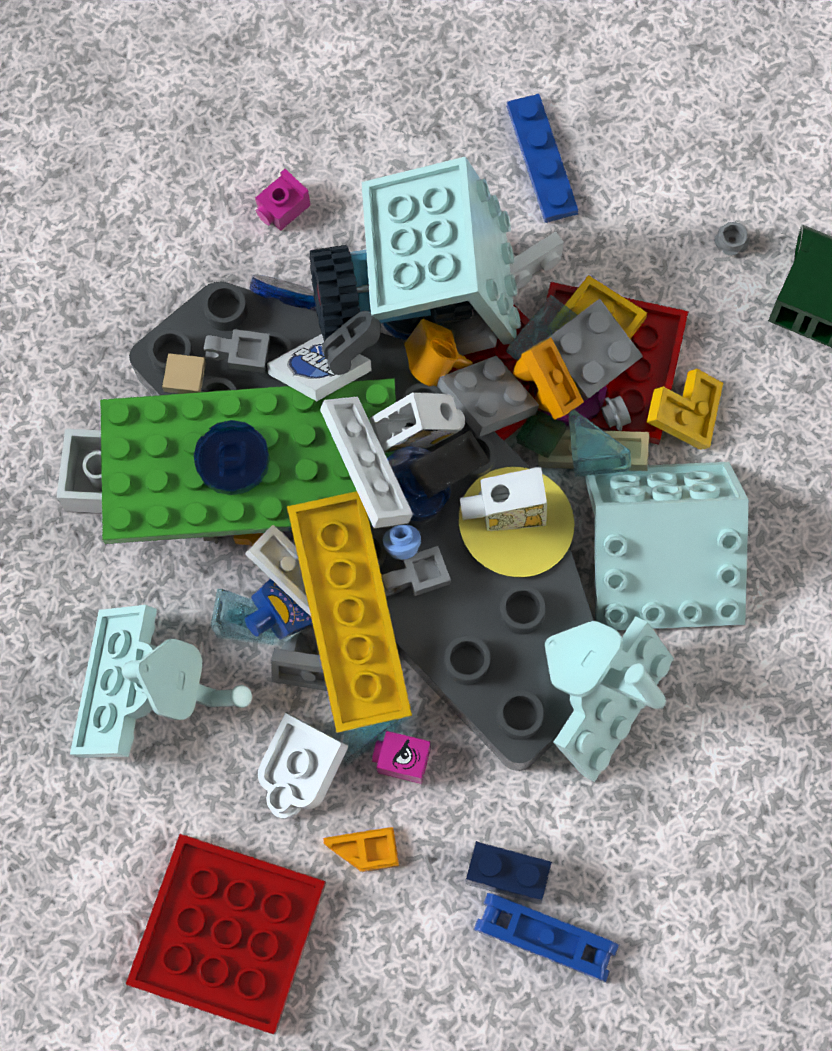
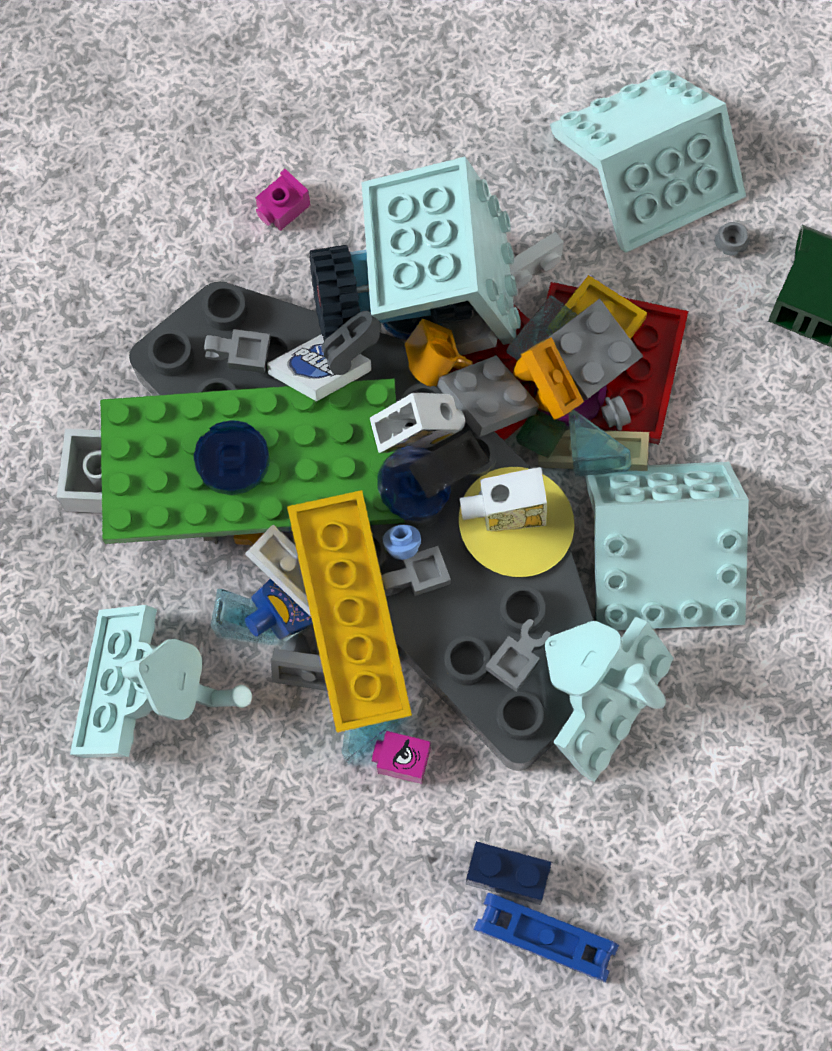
(183, 374): tan tile -> none
(226, 934): red plate -> none
(287, 292): clear blue tile -> none
(299, 767): white plate -> none
(366, 462): white plate -> none
(366, 849): light orange tile -> none
(516, 659): none -> light grey plate
(542, 158): blue plate -> none
(659, 155): none -> light aqua bracket
(690, 415): yellow plate -> none

